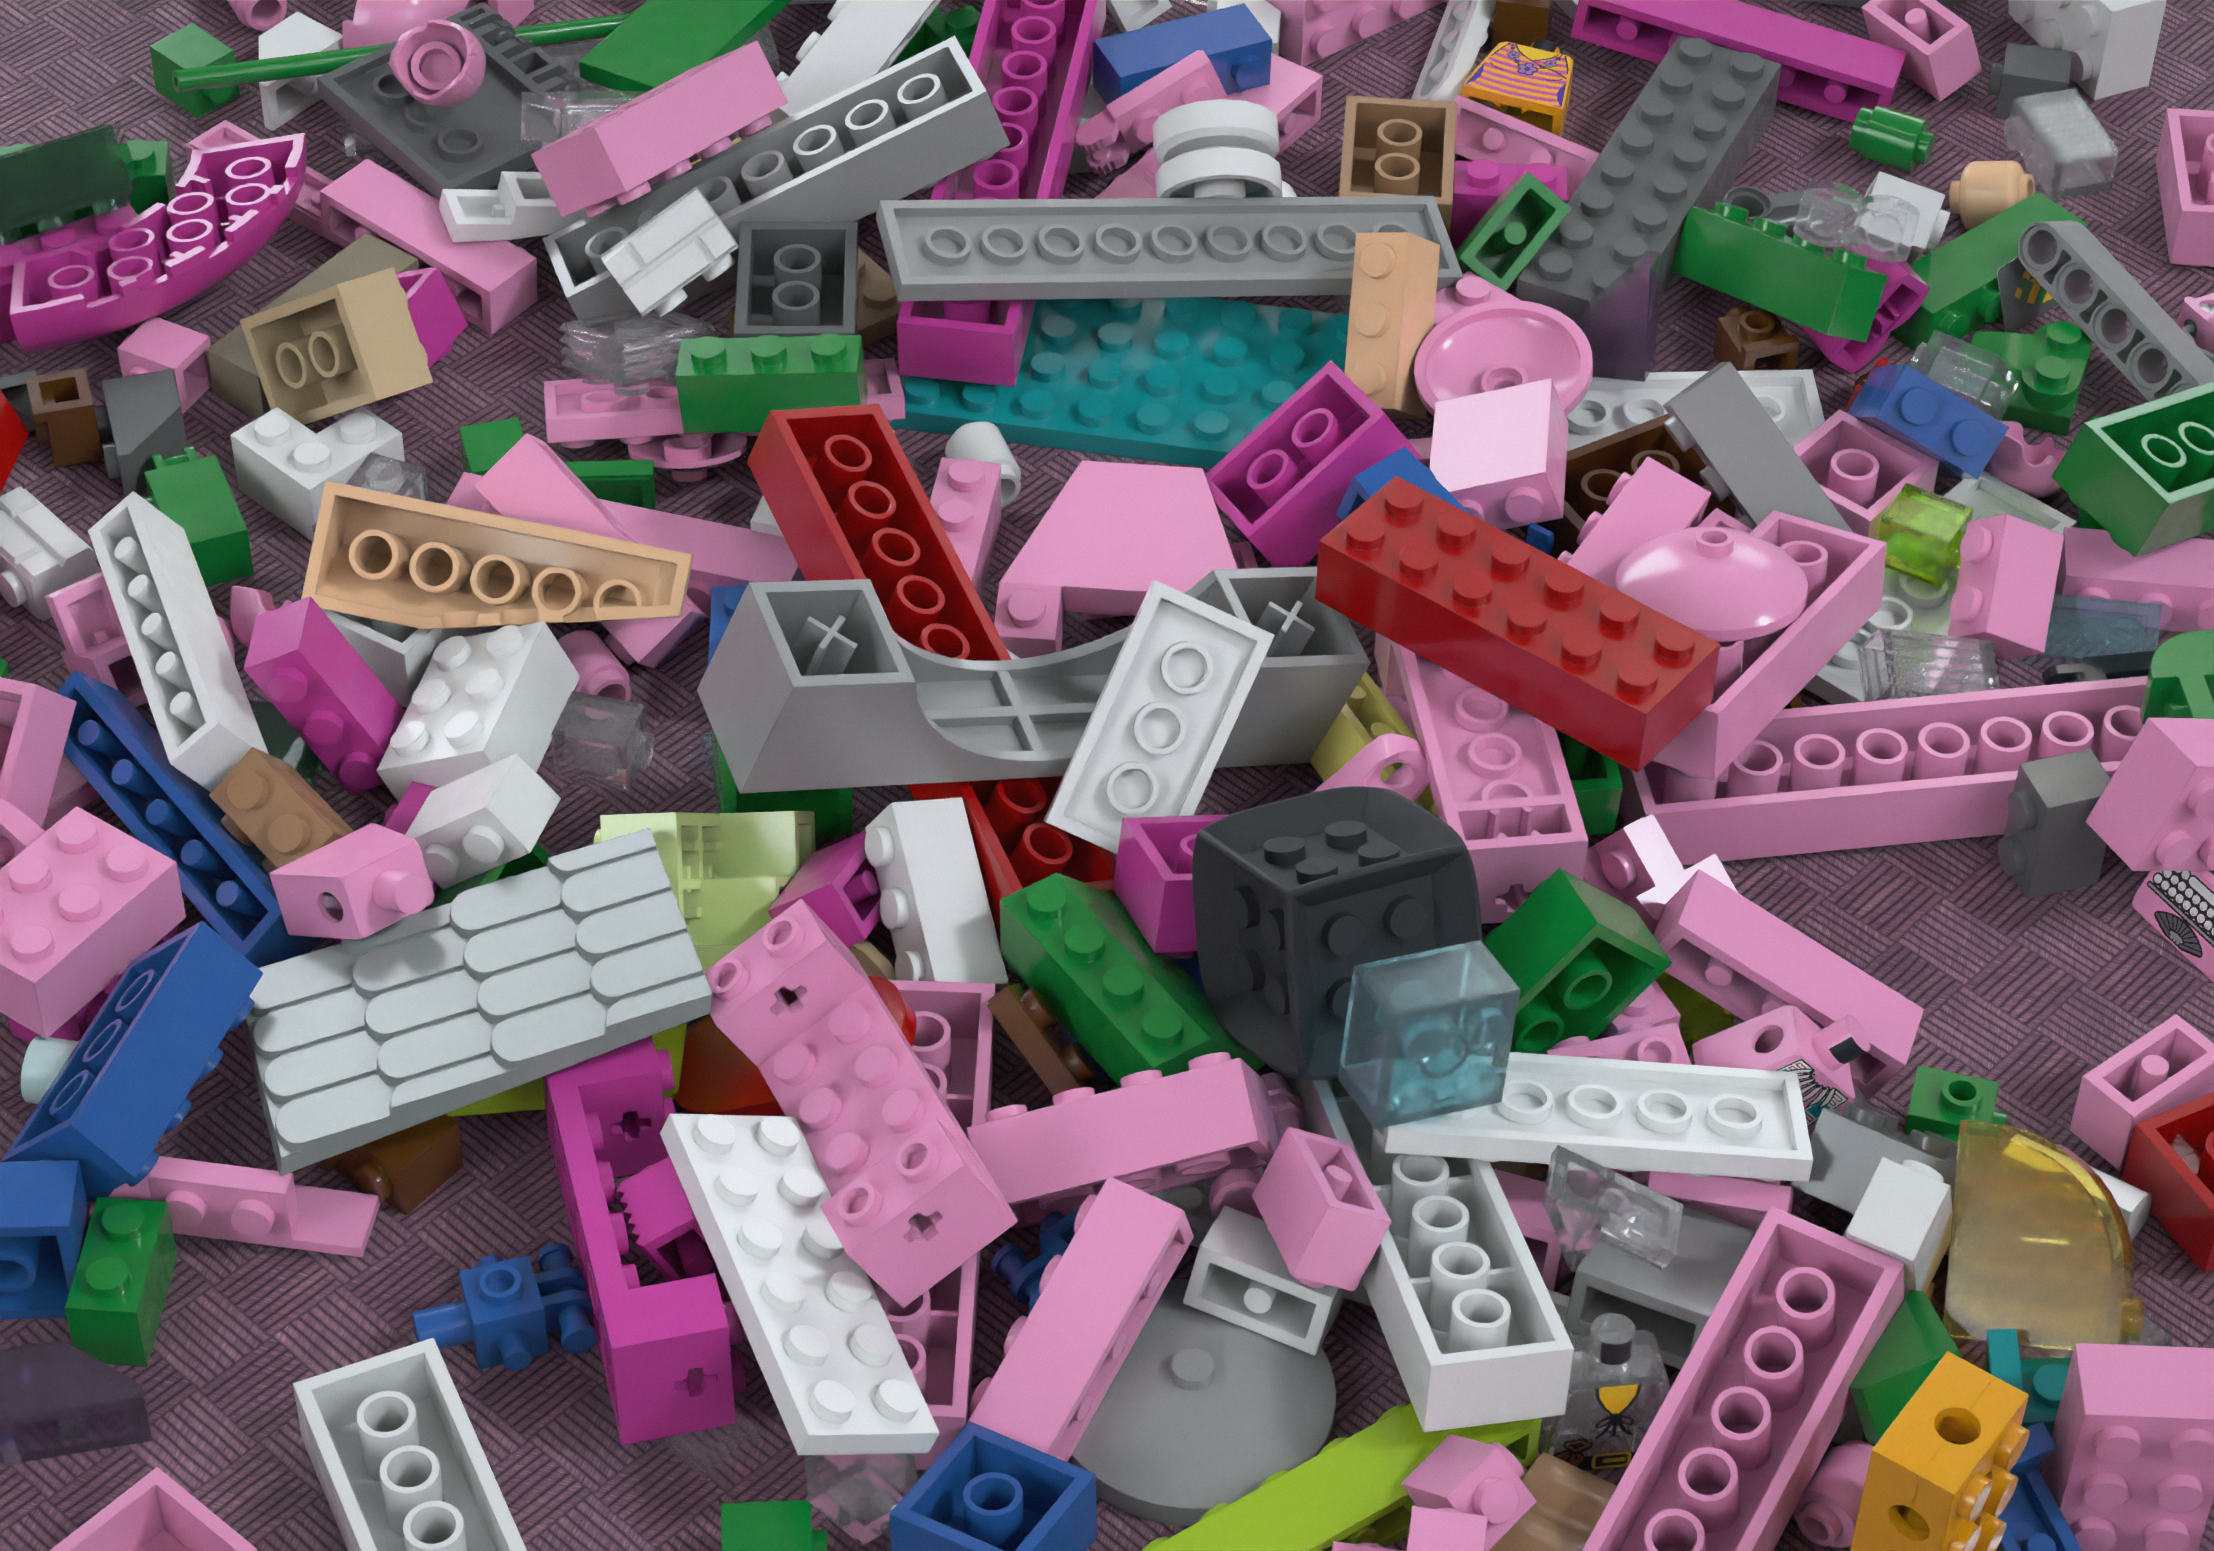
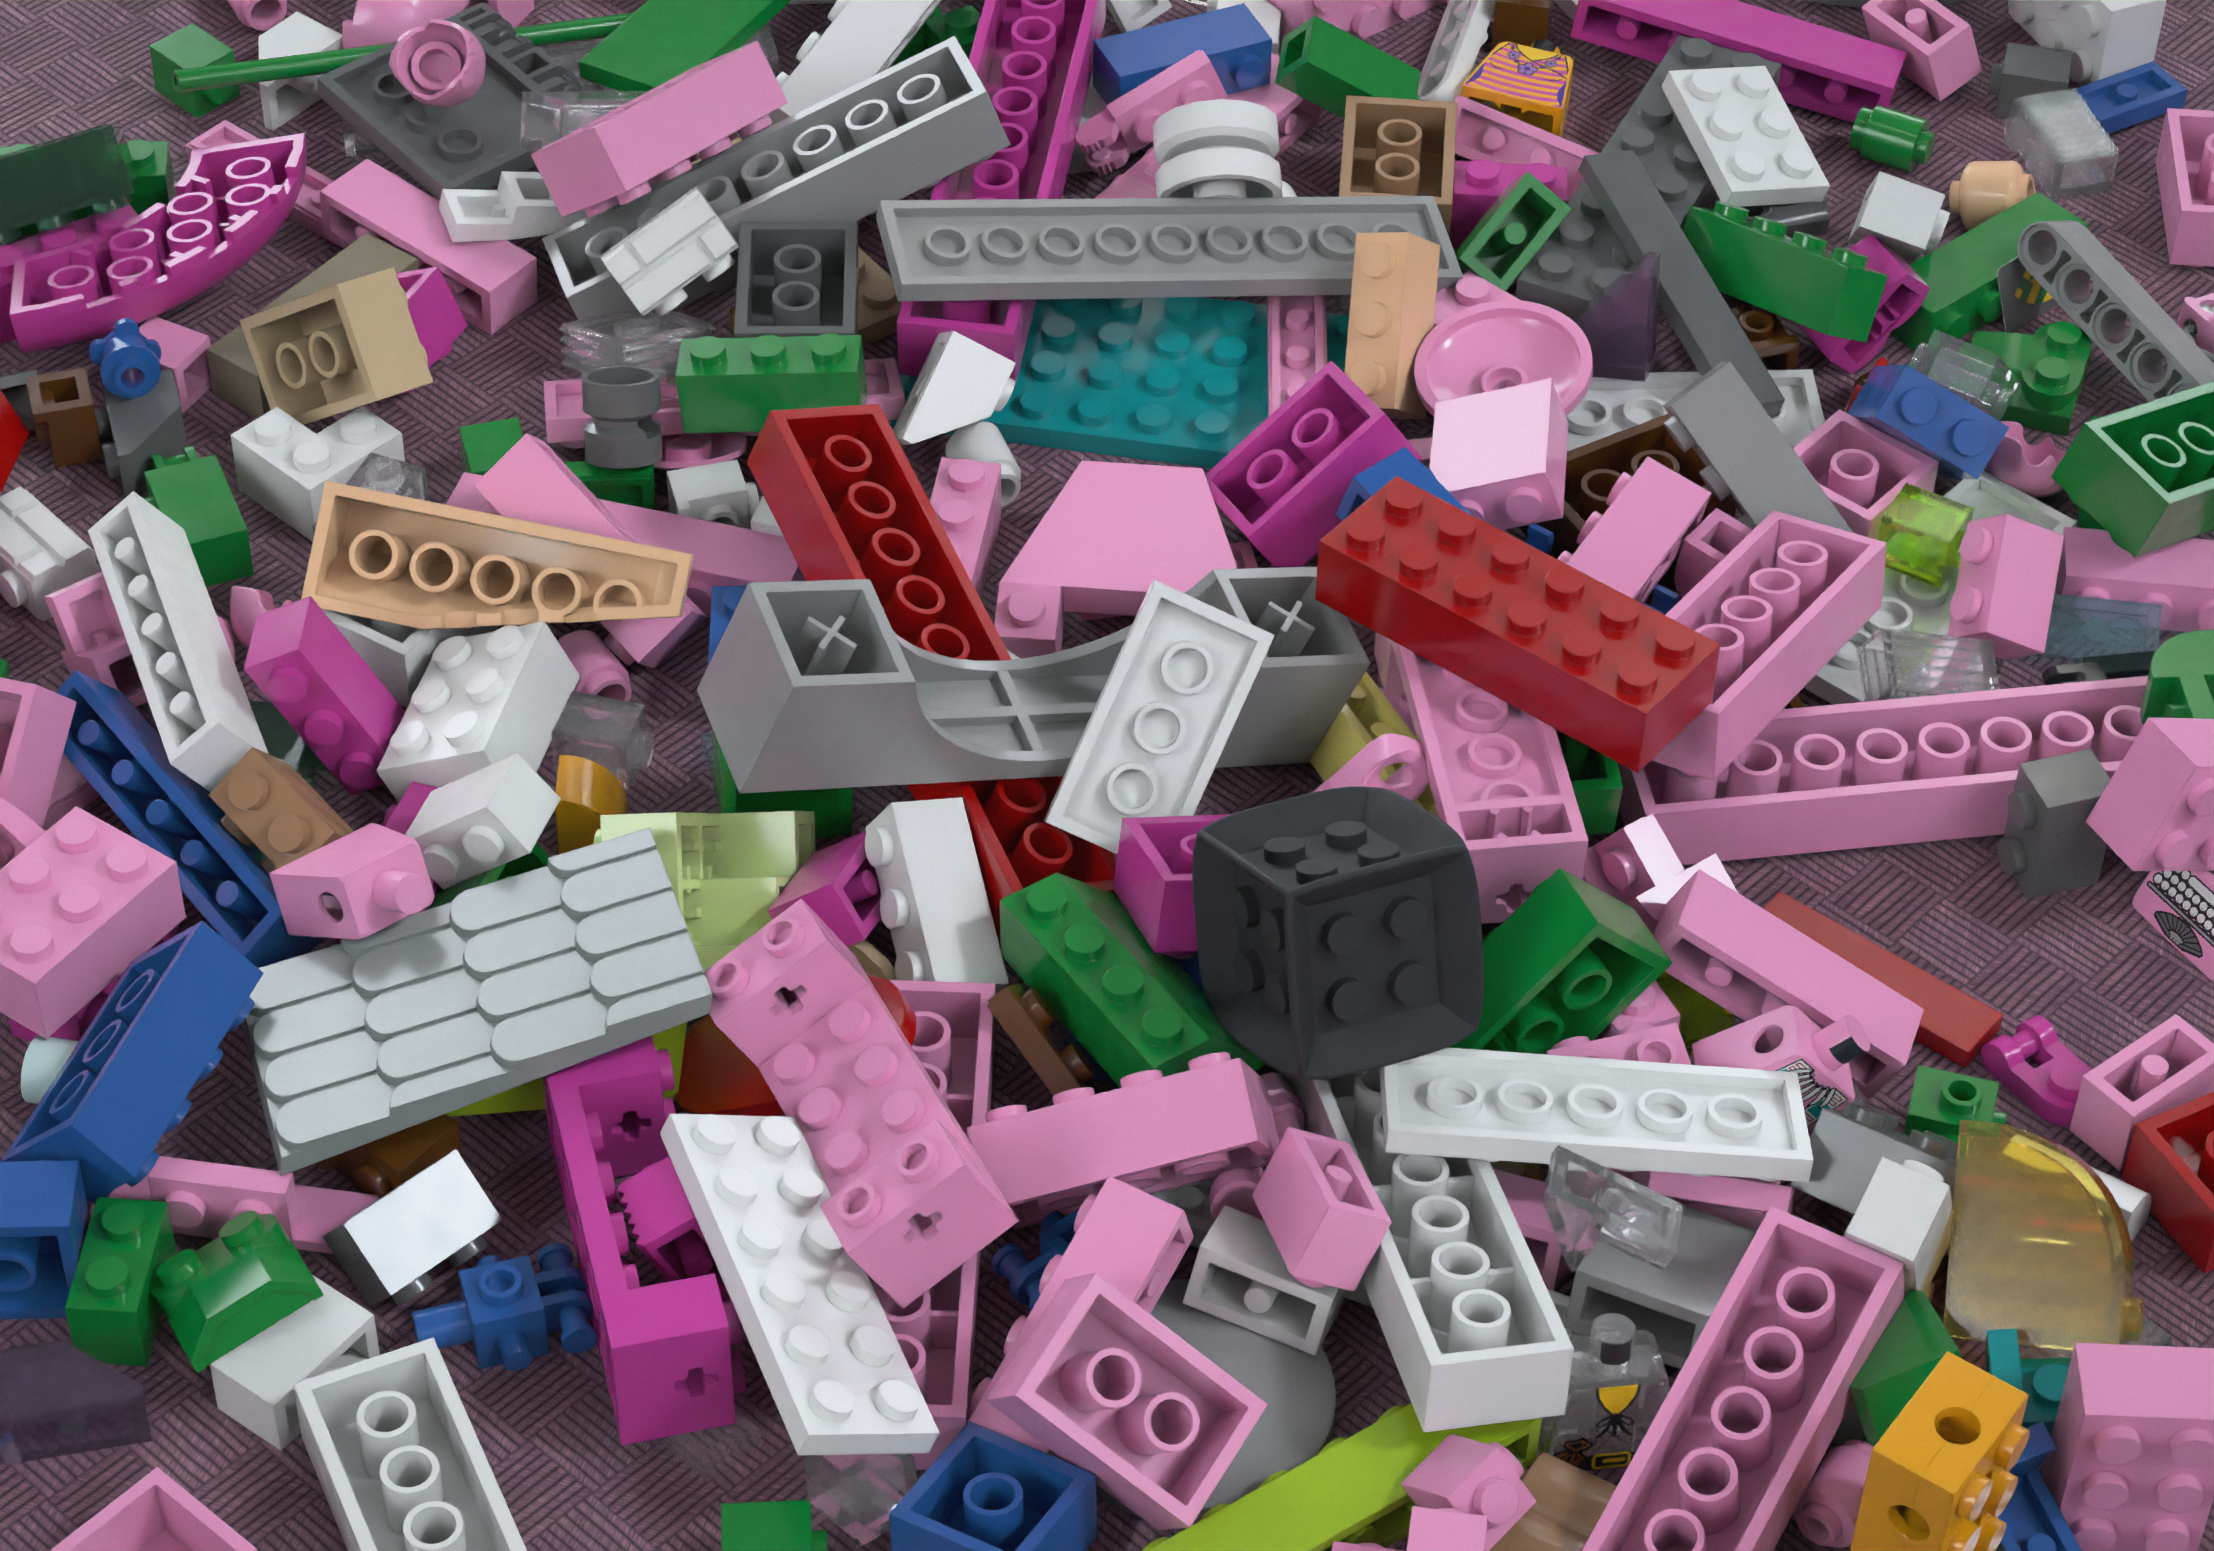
(127, 360): none -> blue brick
(233, 1287): none -> green slope
(258, 1376): none -> white brick
(414, 1229): none -> brick
(585, 794): none -> light orange brick
(622, 421): none -> dark grey wheel
(713, 493): none -> white brick
(954, 389): none -> white slope
(1127, 1402): none -> bright pink brick
(1294, 344): none -> bright pink tile
(1330, 63): none -> green brick
(1428, 1034): clear light blue brick -> none
(1685, 287): none -> dark grey tile
(1716, 582): bright pink dish -> none
(1745, 136): none -> white plate
(1840, 217): clear brick -> none
(1951, 1019): none -> red tile
(2052, 1086): none -> dark pink plate
(2133, 96): none -> blue plate

